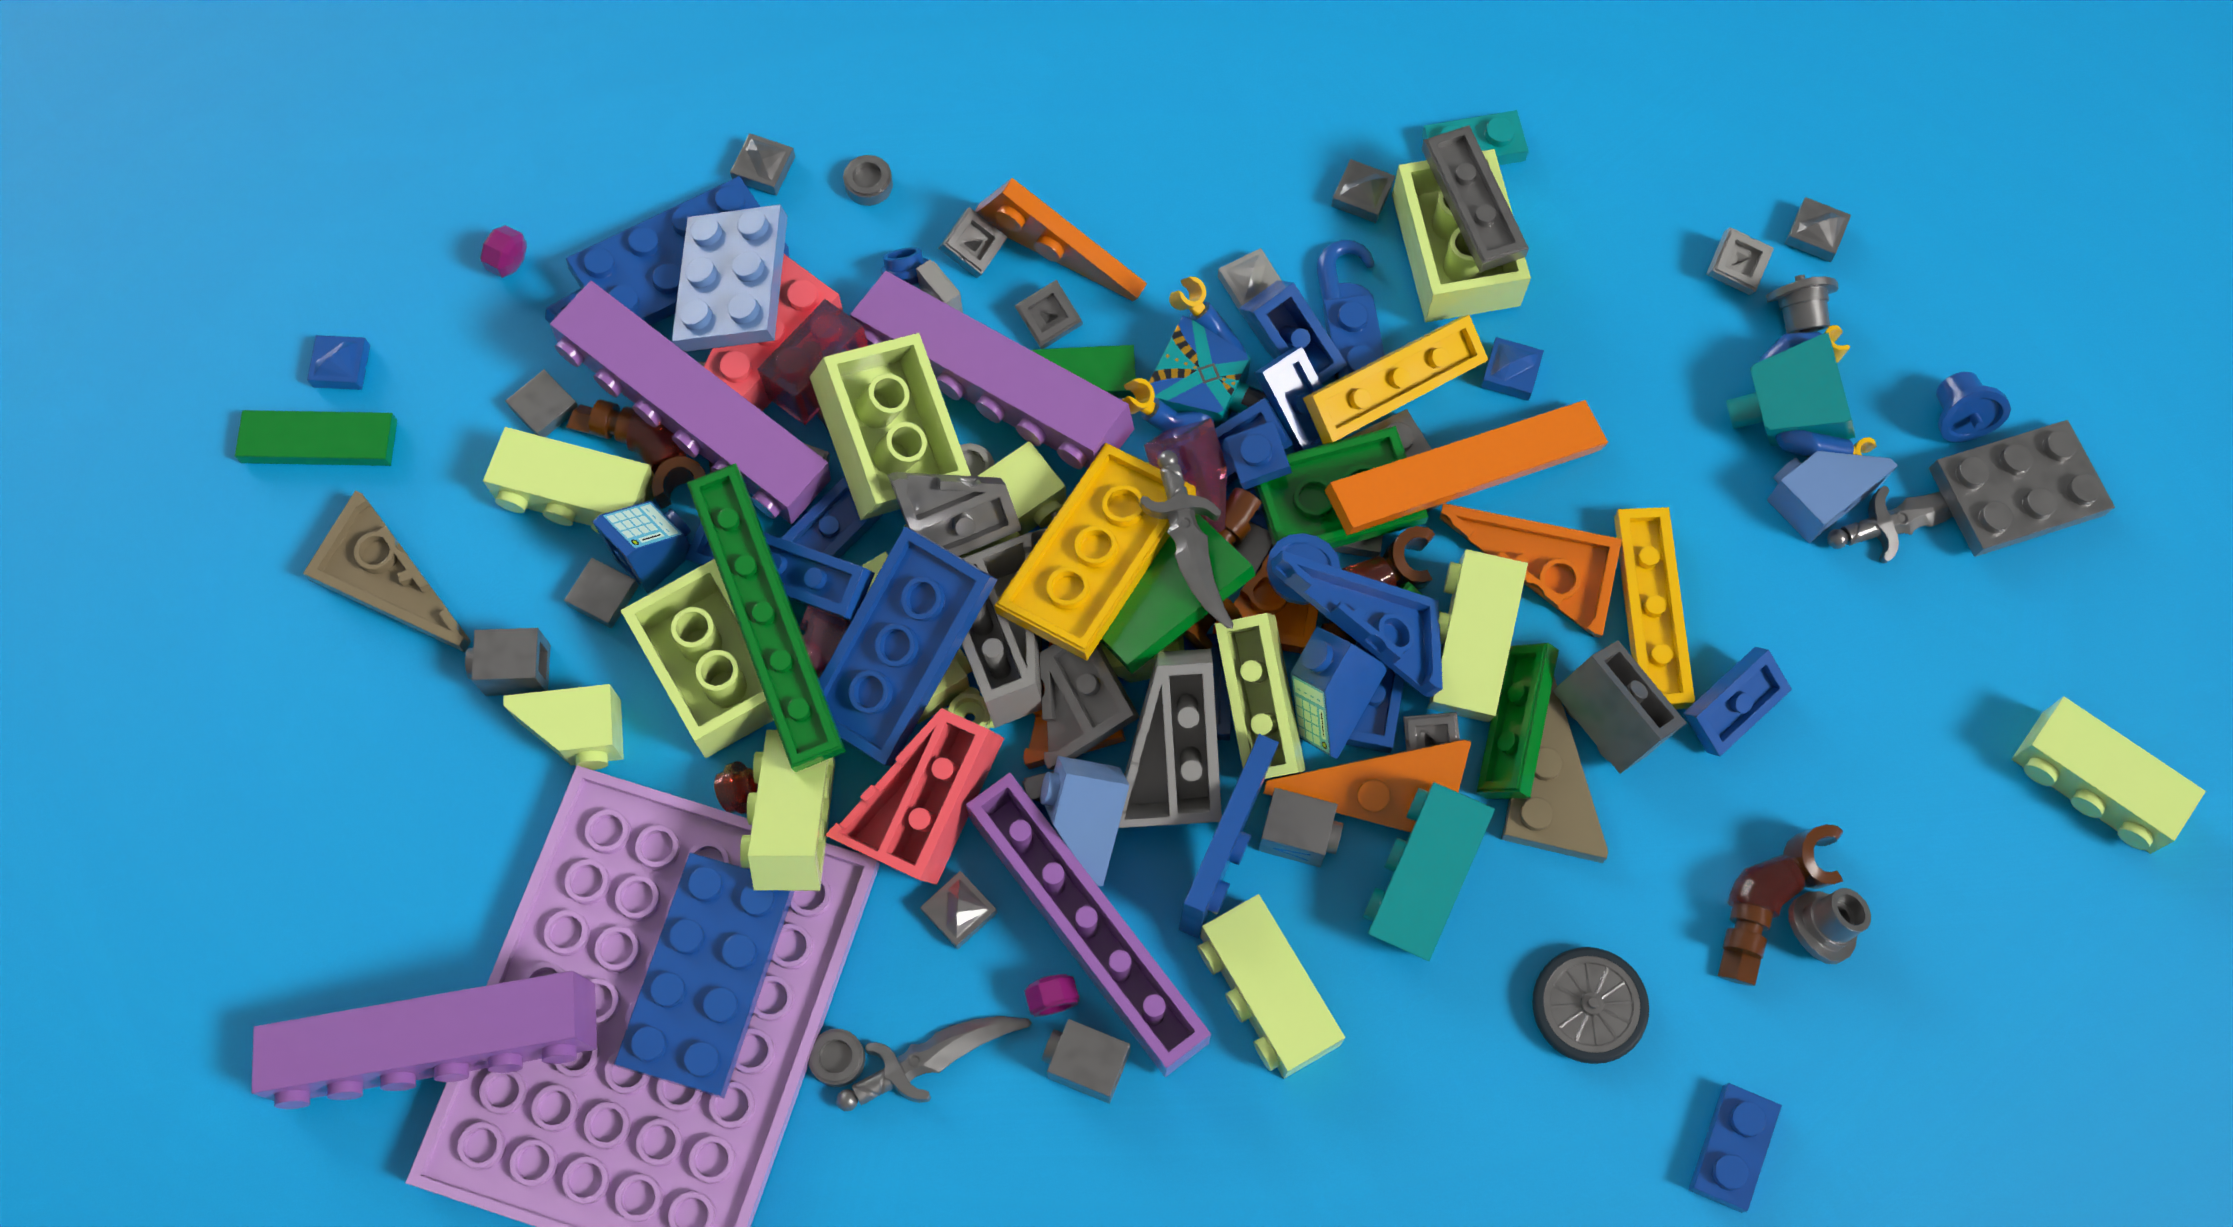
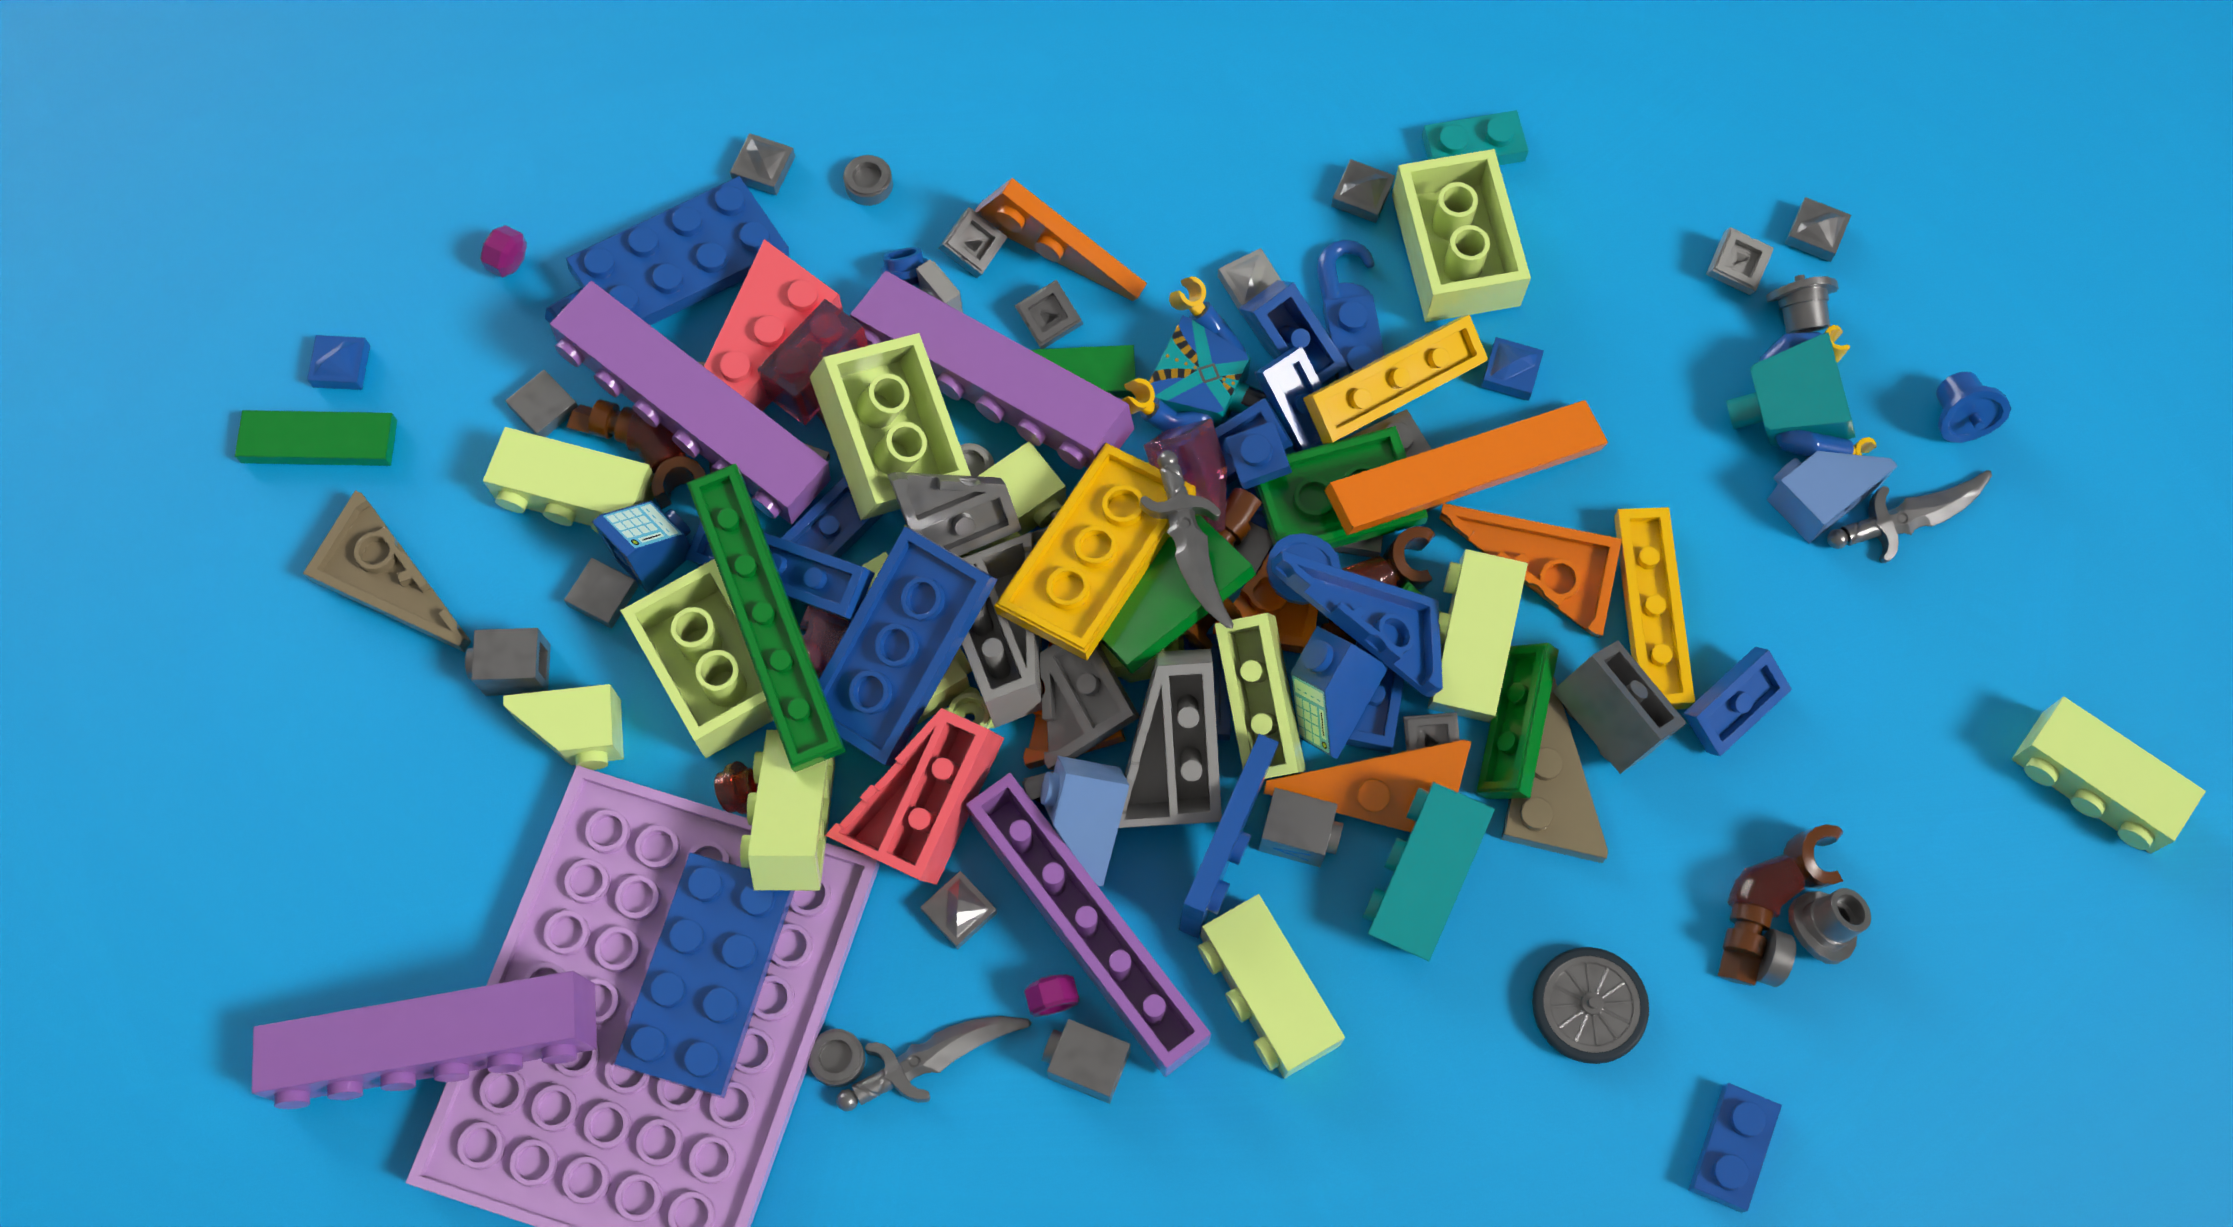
(730, 278): medium blue plate -> none
(1474, 198): flat silver tile -> none
(1777, 958): none -> flat silver tile
(2021, 488): flat silver plate -> none

